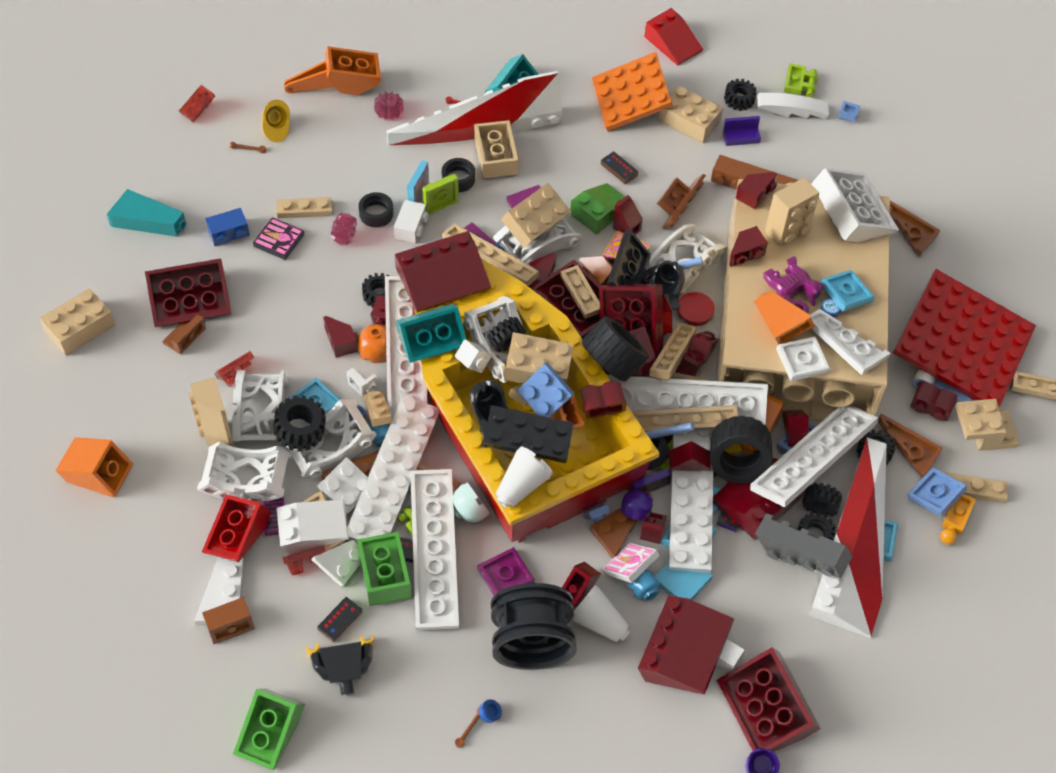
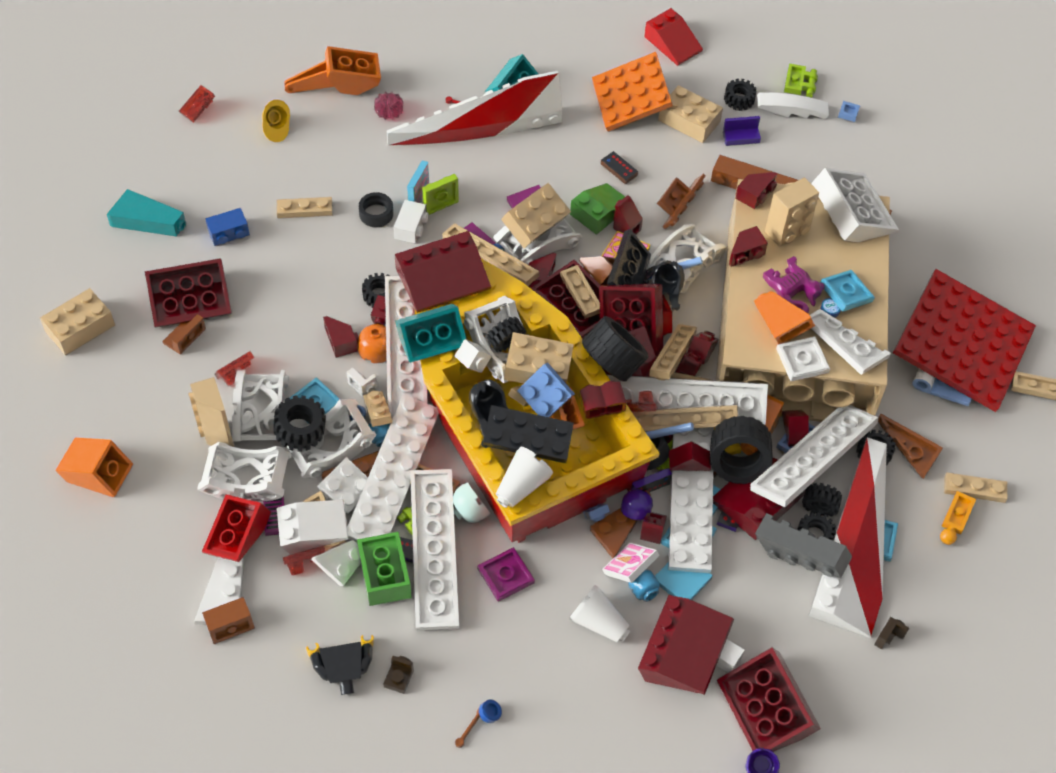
(262, 149): dark orange hinge -> none
(268, 727): bright green slope -> none
(278, 238): tile -> none
(339, 619): black tile -> none
(344, 228): clear pink gear -> none
(399, 674): none -> dark brown bracket
(463, 165): black tyre -> none
(496, 149): tan brick -> none
(533, 626): black wheel -> none
(581, 581): dark red slope -> none
(645, 403): none -> clear red hinge
(696, 308): red tile -> none
(892, 628): none -> dark brown bracket
(917, 231): dark orange wing -> none
(934, 401): dark red brick -> none
(937, 492): medium blue plate -> none
(987, 424): tan bracket -> none

